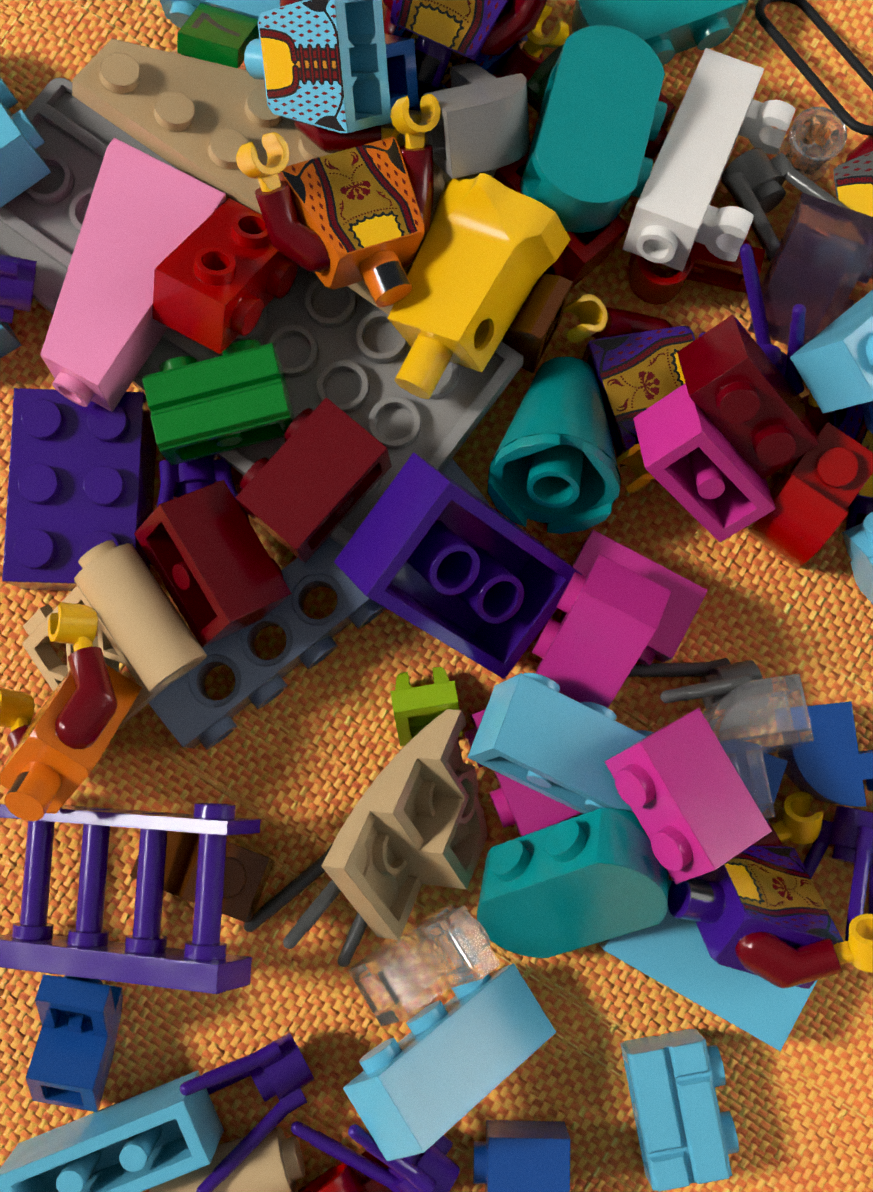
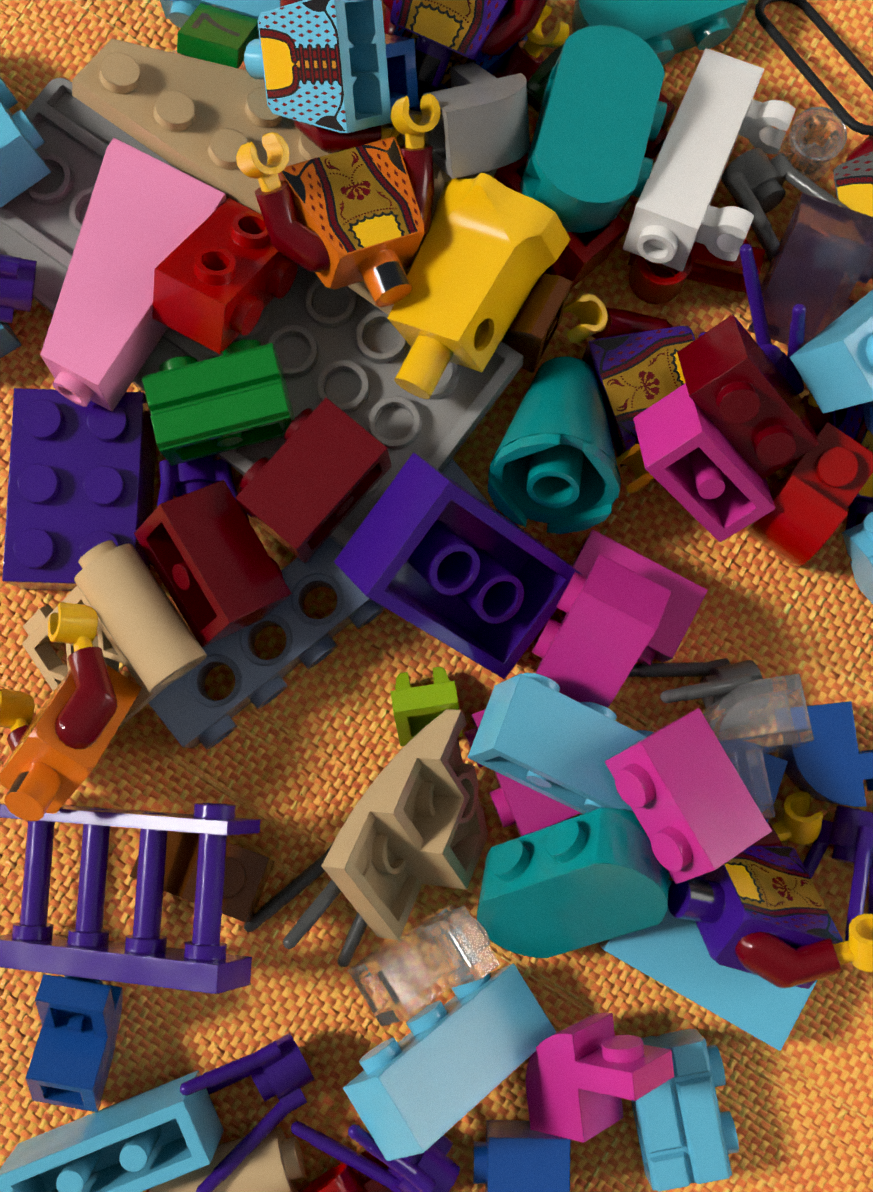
(585, 1072): none -> dark pink brick

